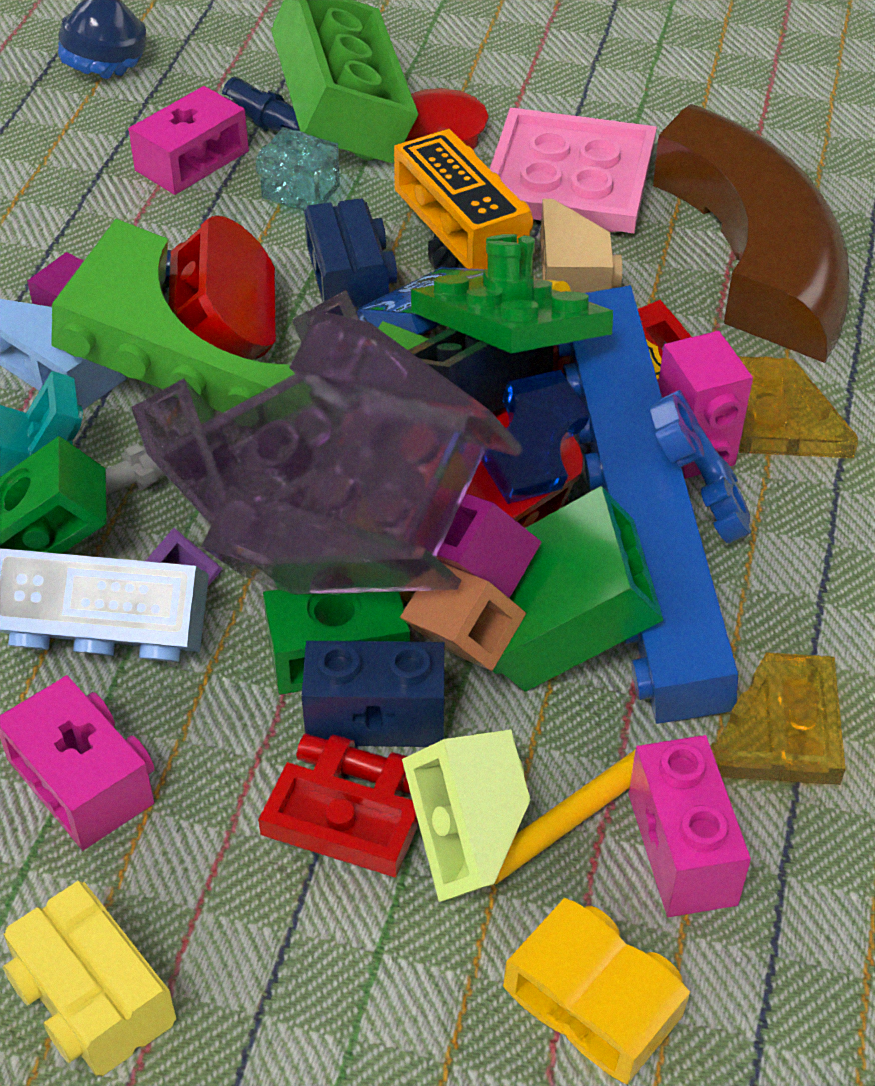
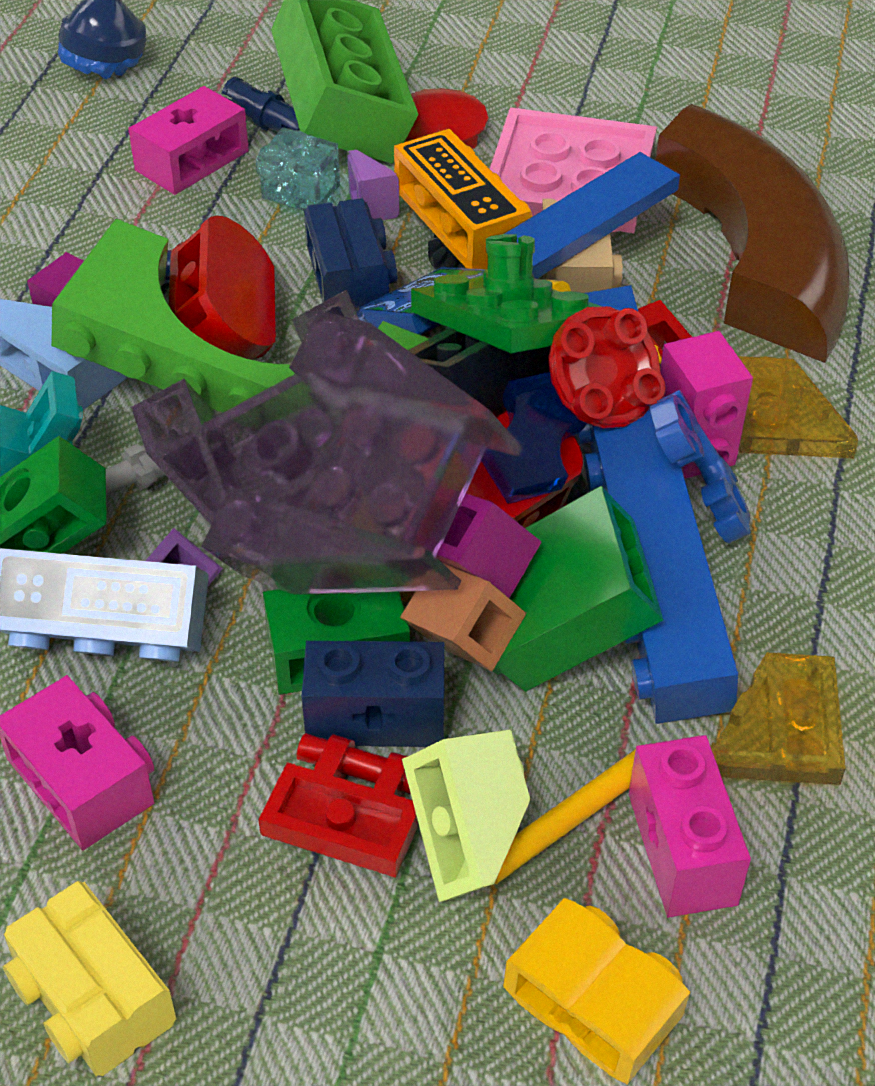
(374, 184): none -> medium lavender slope
(596, 210): none -> blue tile
(606, 366): none -> red dish

